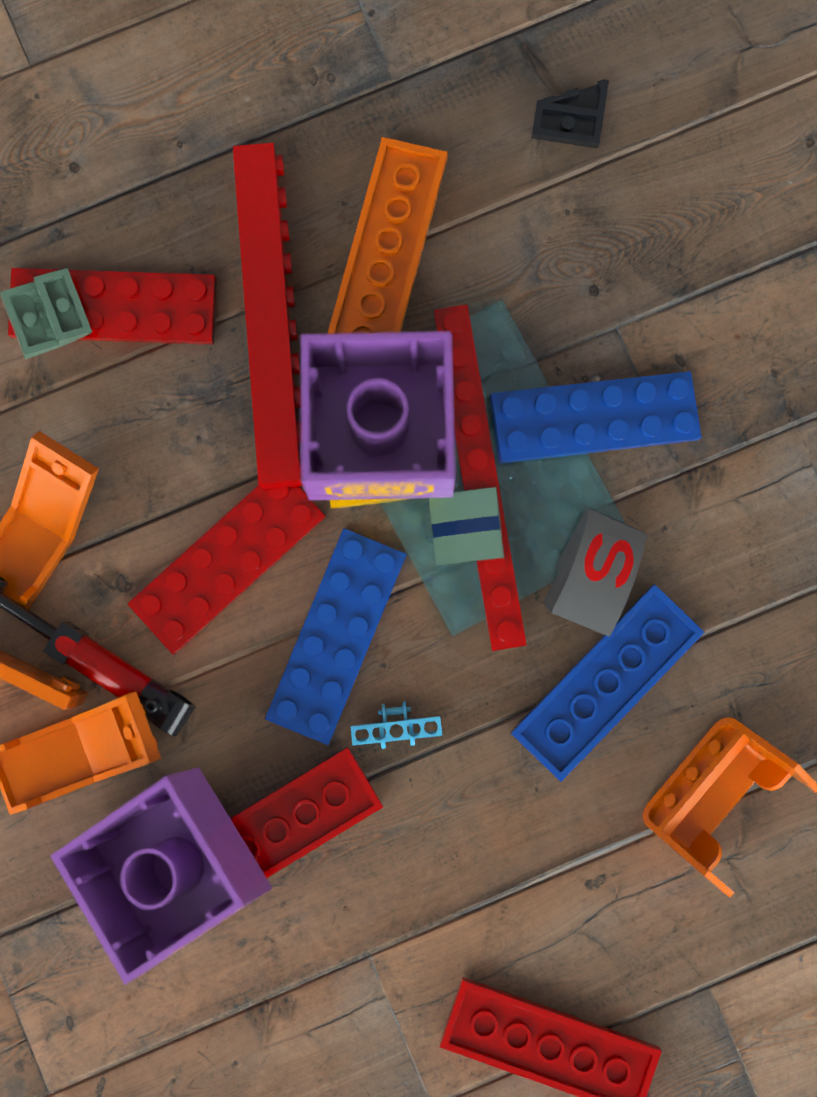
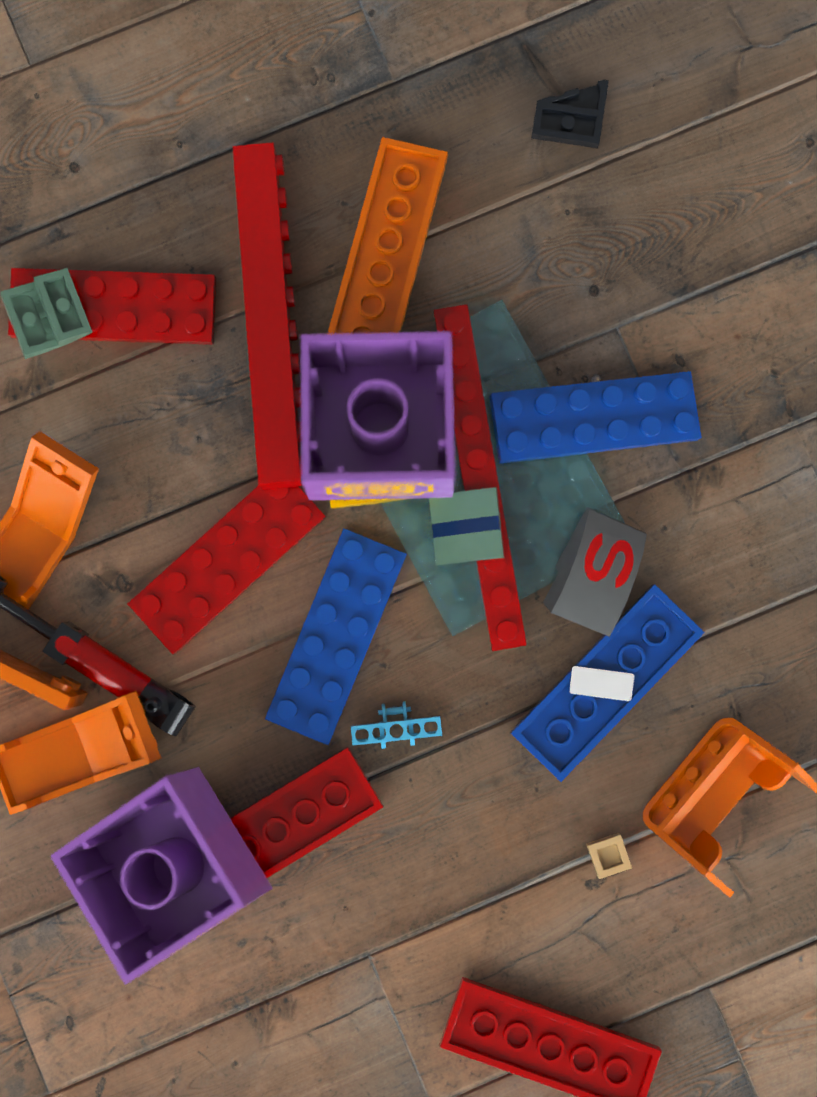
(601, 683): none -> white sticker
(609, 855): none -> tan plate

